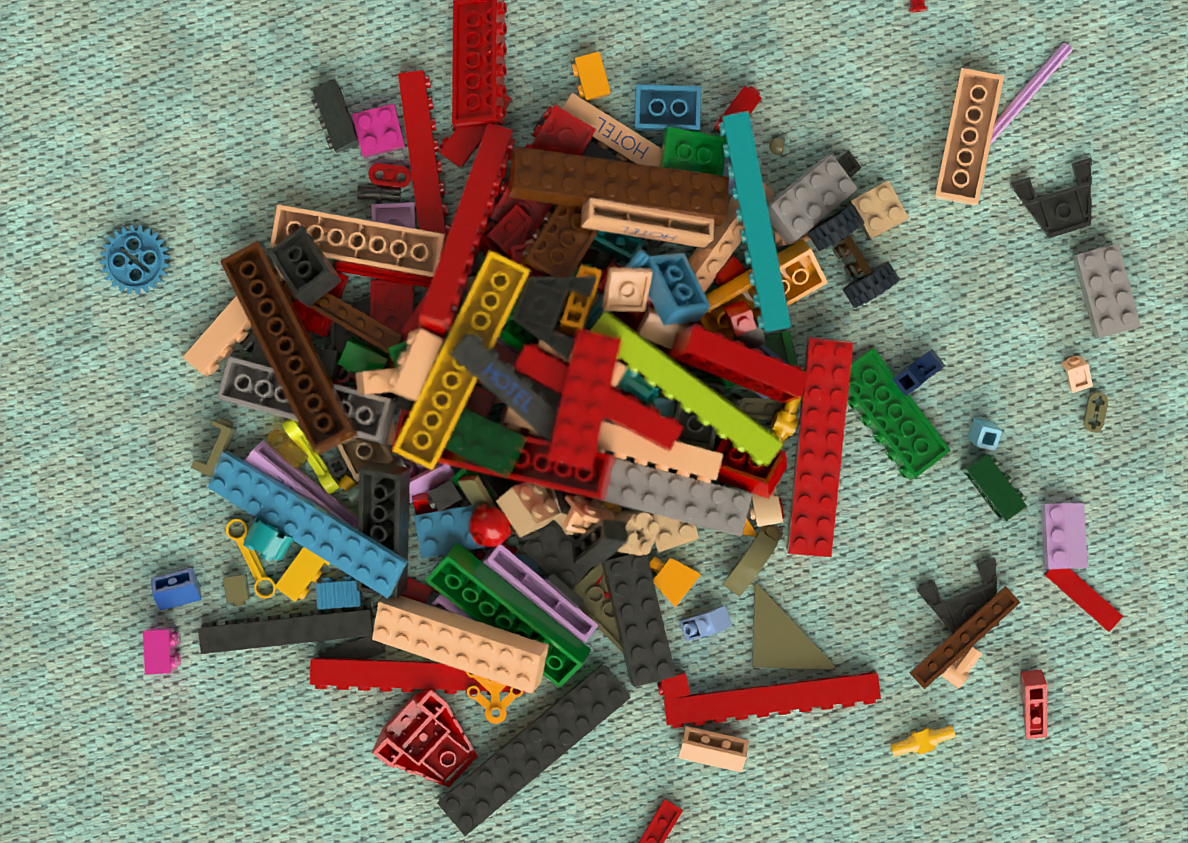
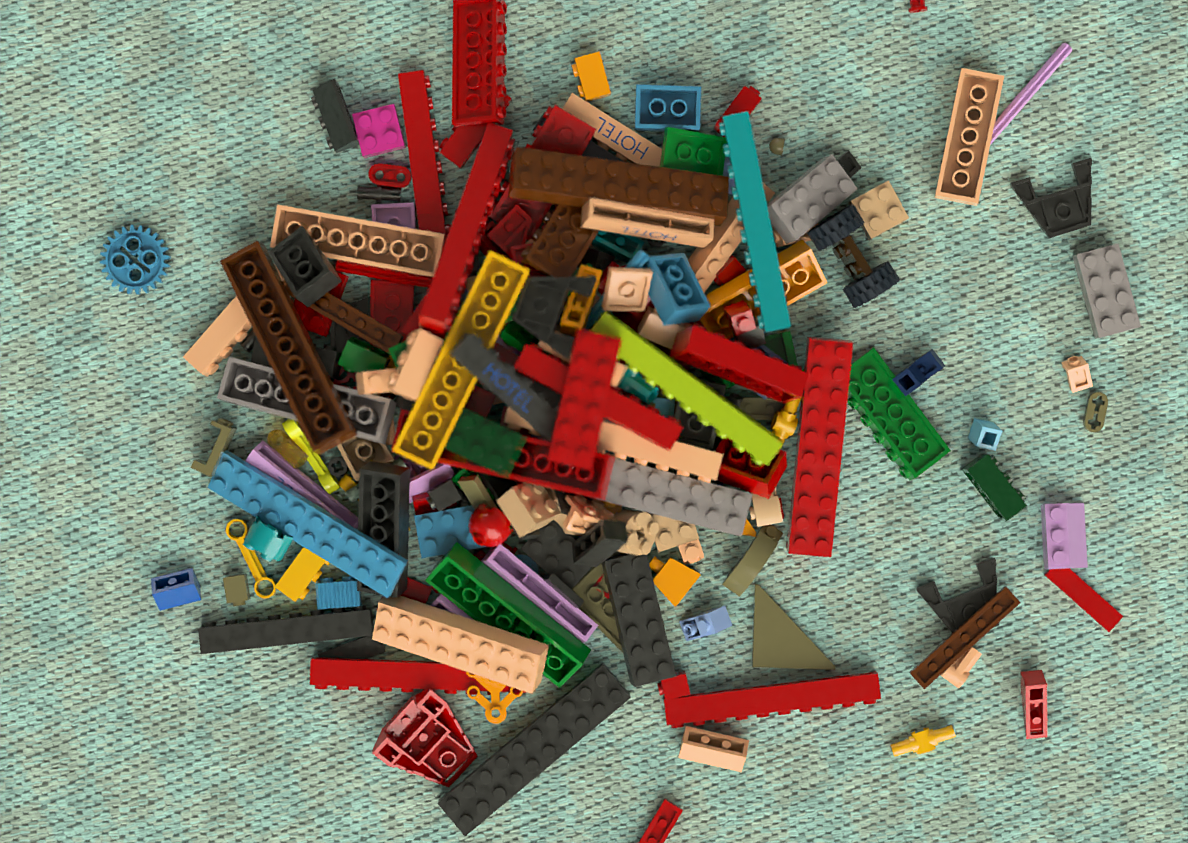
(161, 650): dark pink brick -> none
(691, 552): none -> light nougat brick

